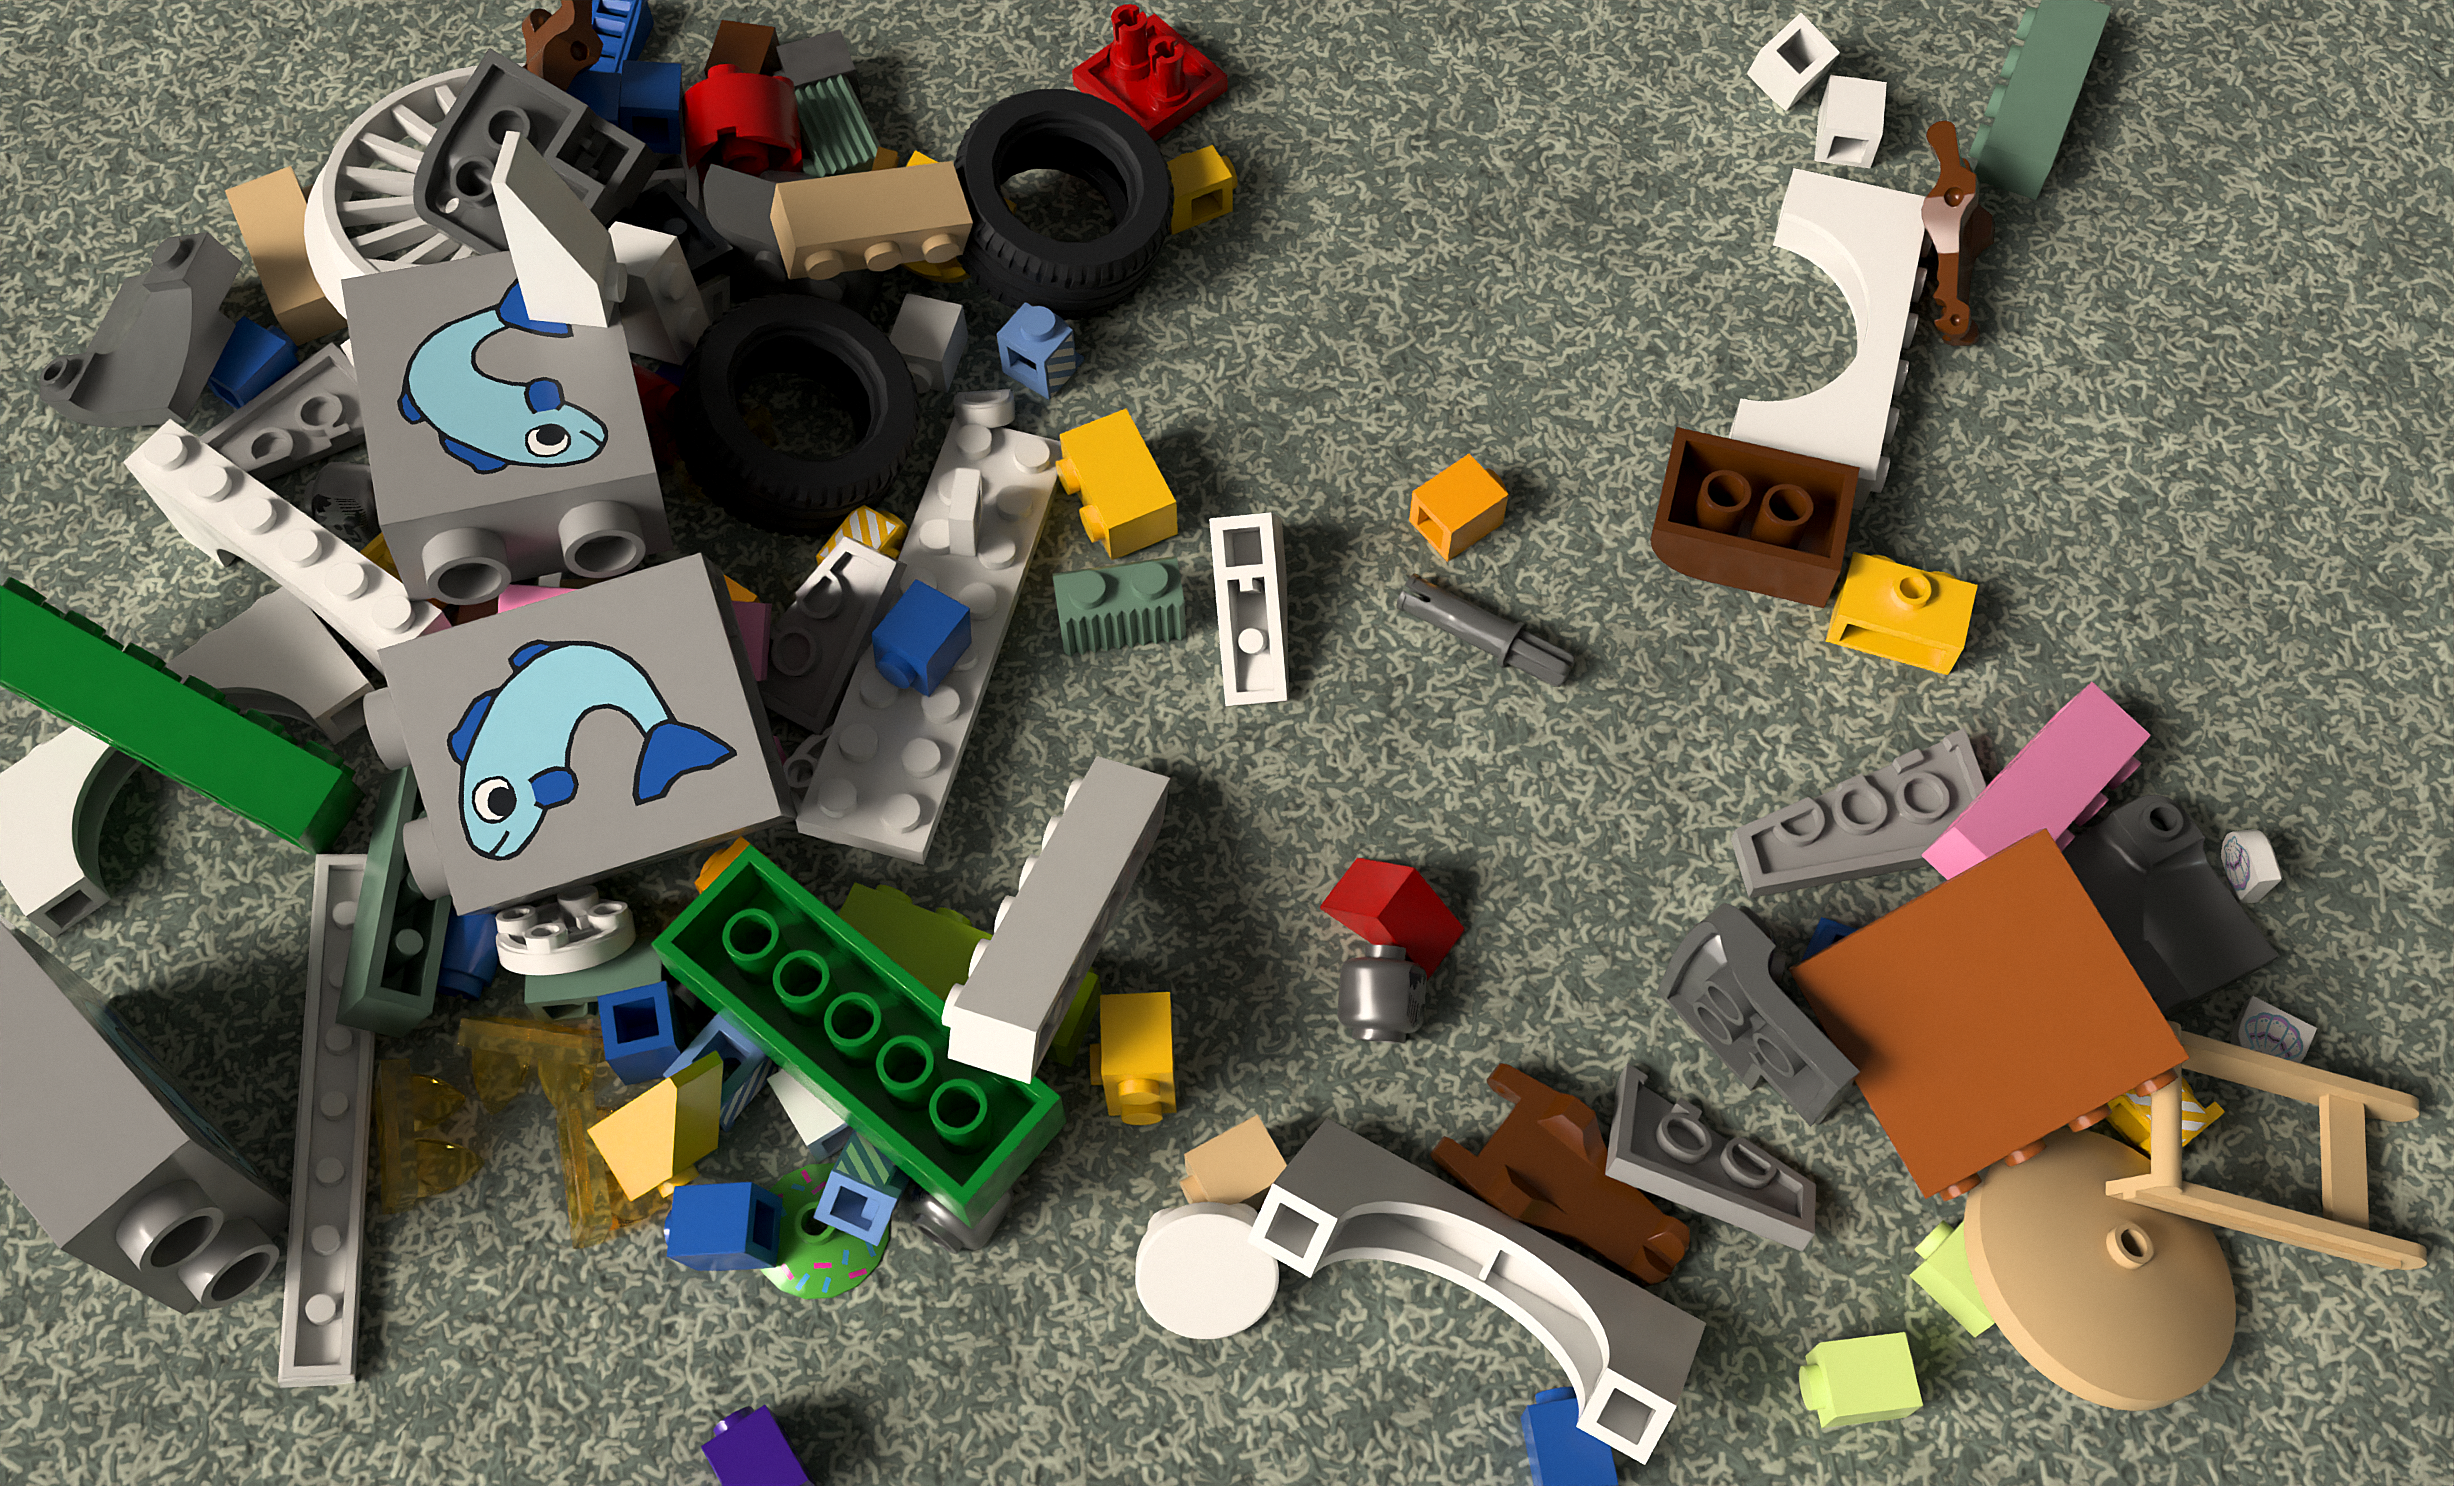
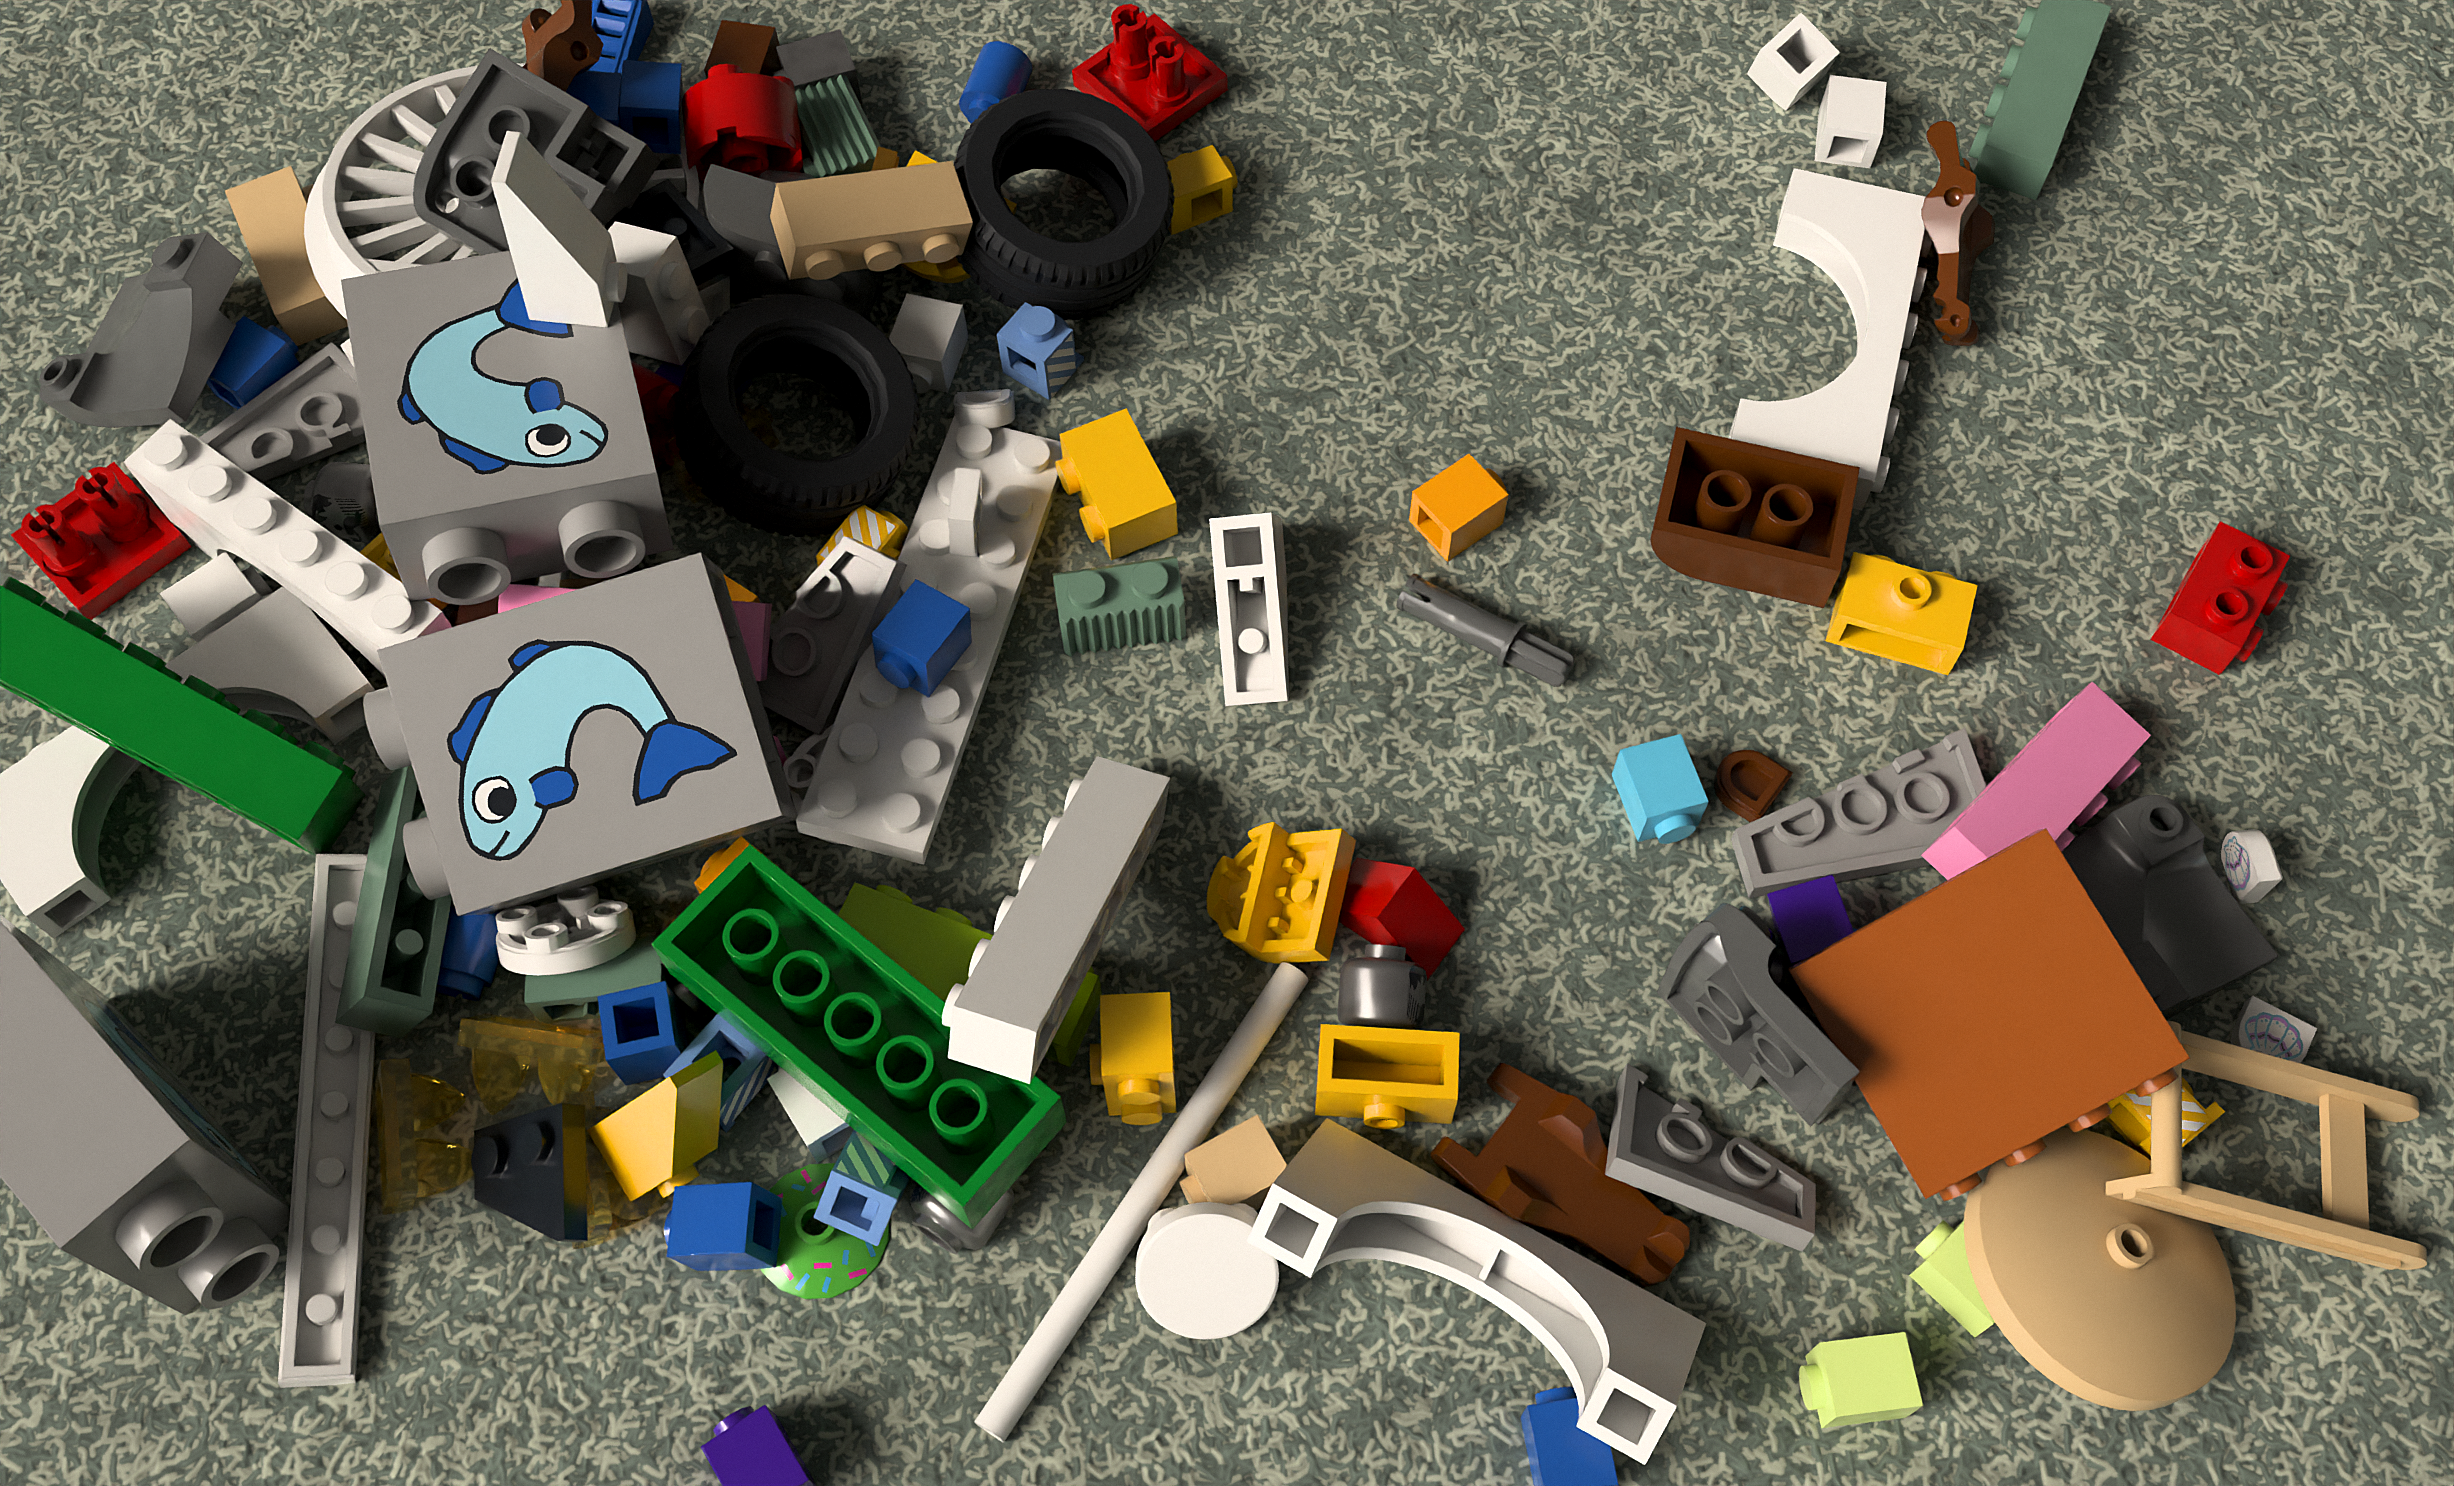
(100, 540): none -> red plate
(214, 595): none -> white brick
(536, 1170): none -> black wing
(997, 74): none -> blue brick
(1140, 1204): none -> white piece
(1282, 893): none -> yellow slope
(1387, 1075): none -> yellow brick
(1660, 789): none -> medium azure brick
(1749, 783): none -> reddish brown tile
(1808, 918): none -> dark purple brick
(2222, 598): none -> red brick

